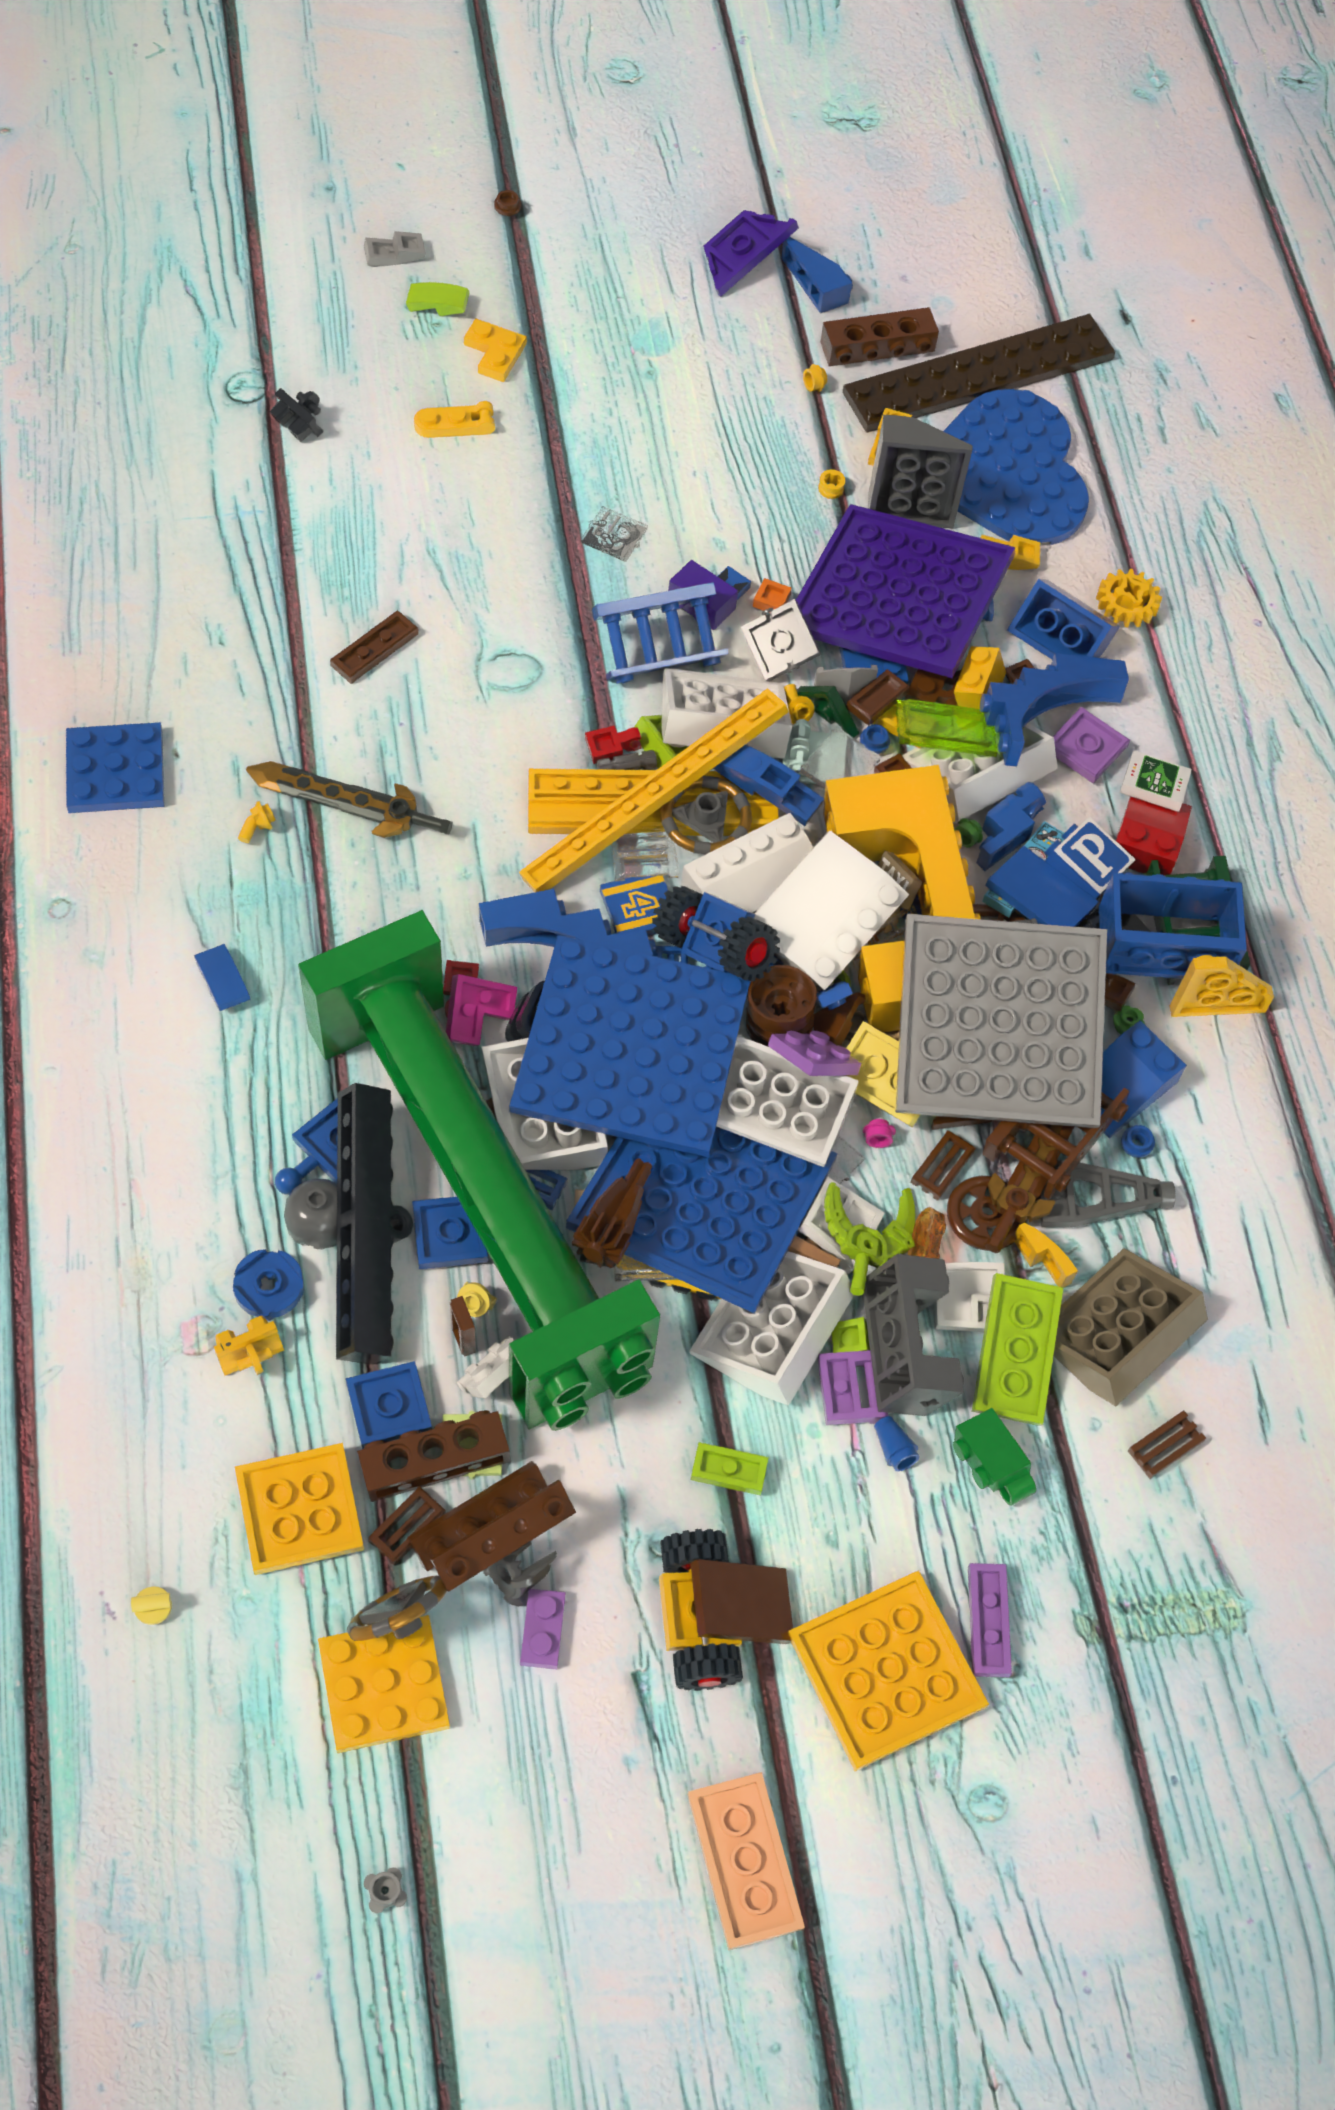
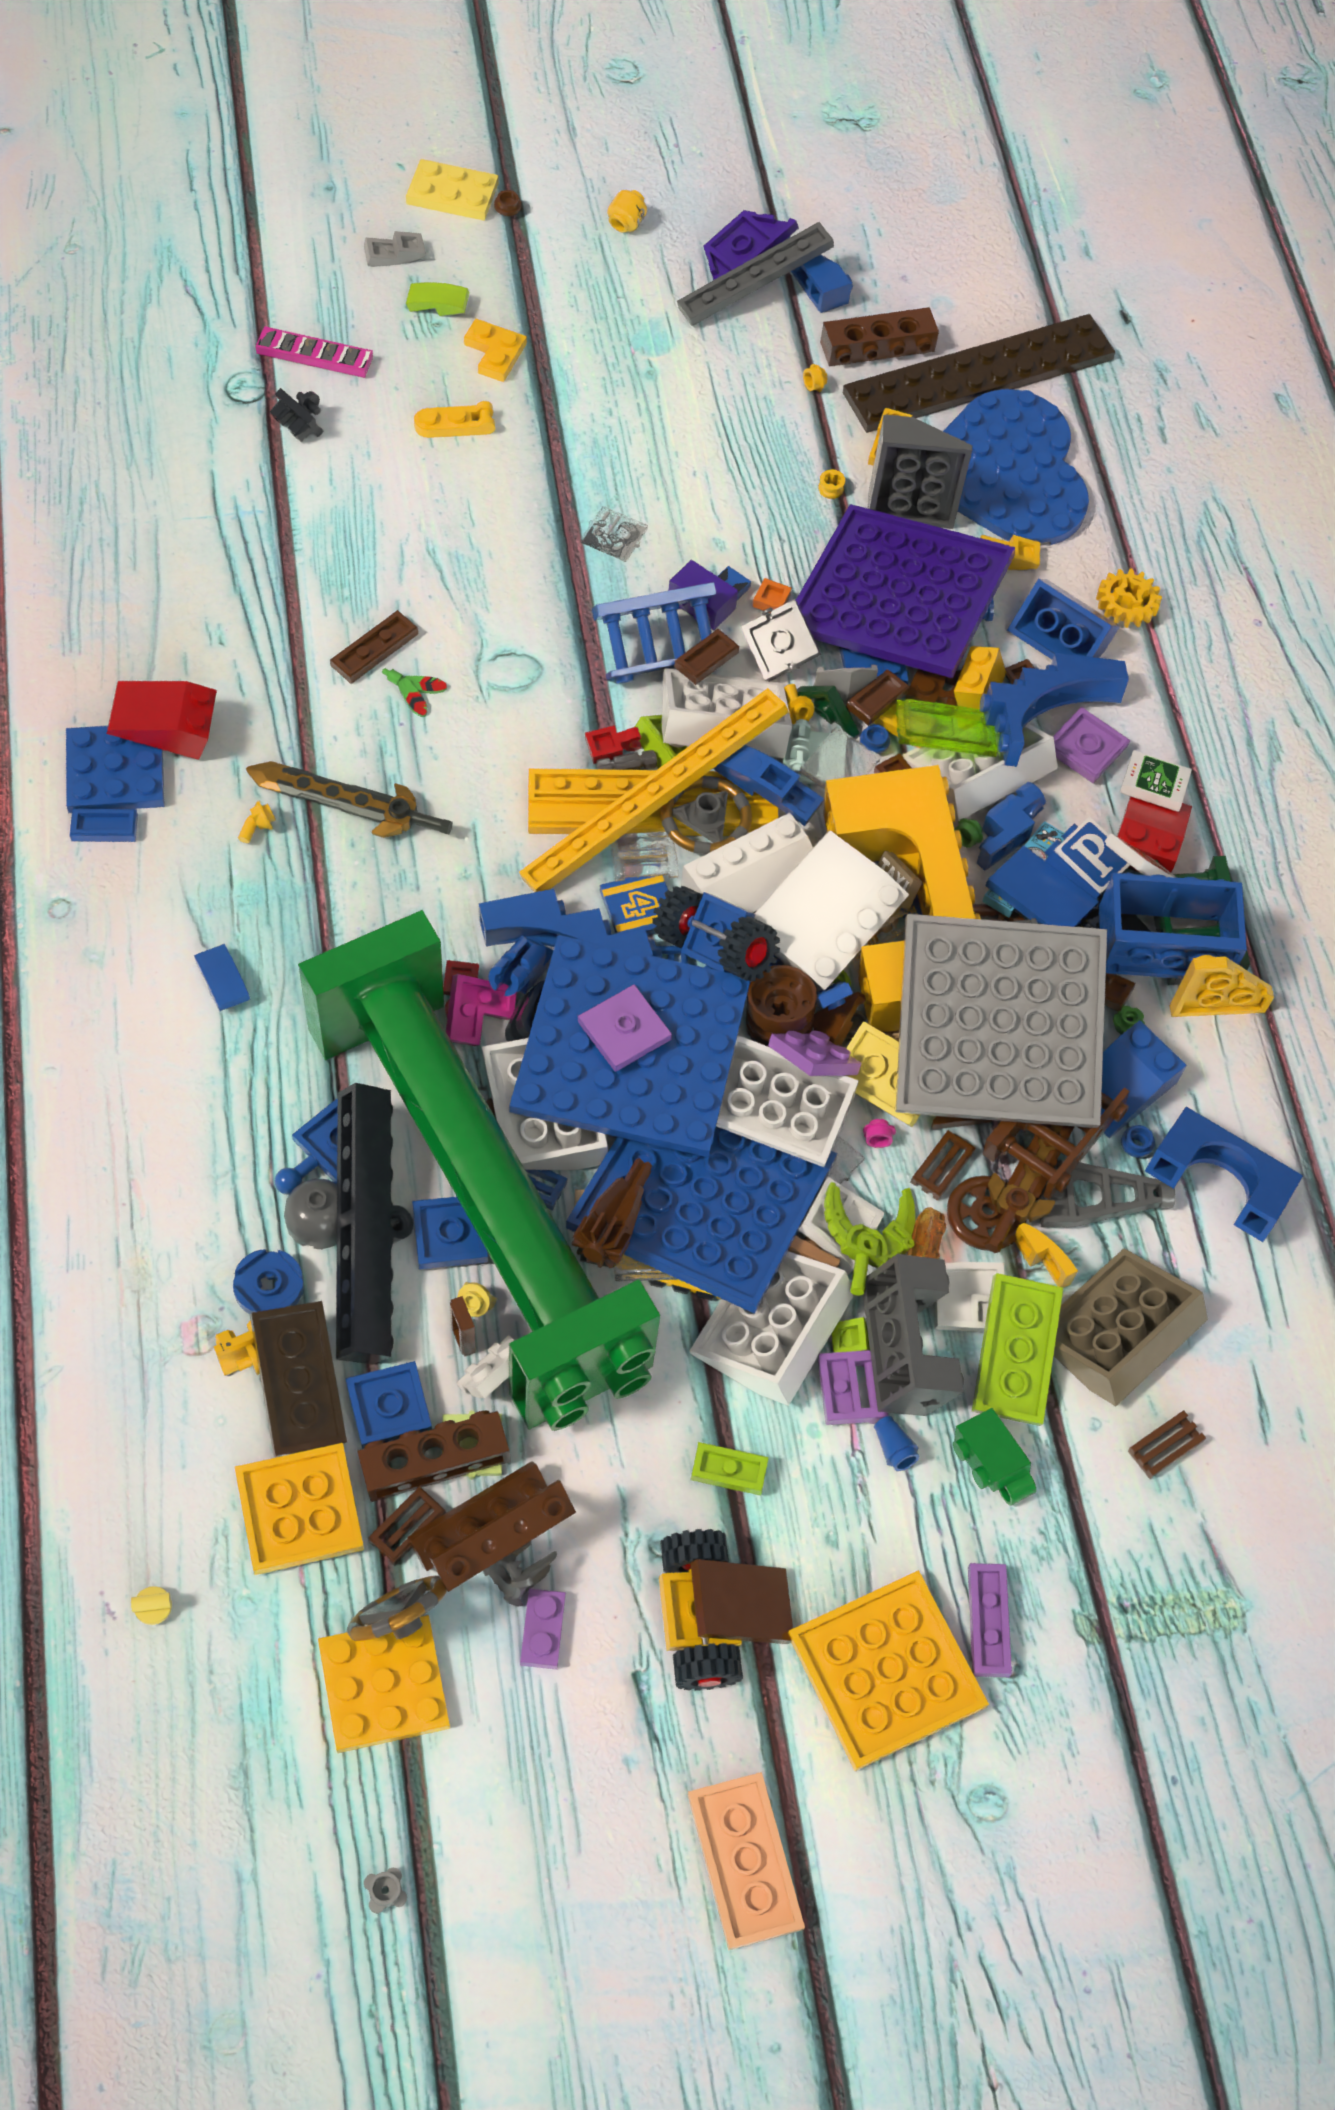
(103, 825): none -> blue tile
(163, 715): none -> red slope
(298, 1378): none -> dark brown plate
(314, 352): none -> dark pink tile
(412, 686): none -> piece
(452, 189): none -> light yellow plate
(520, 966): none -> blue plate
(624, 1028): none -> medium lavender plate
(627, 210): none -> yellow head
(706, 656): none -> reddish brown tile
(755, 273): none -> dark grey plate
(1135, 857): none -> white tile
(1265, 1179): none -> blue arch

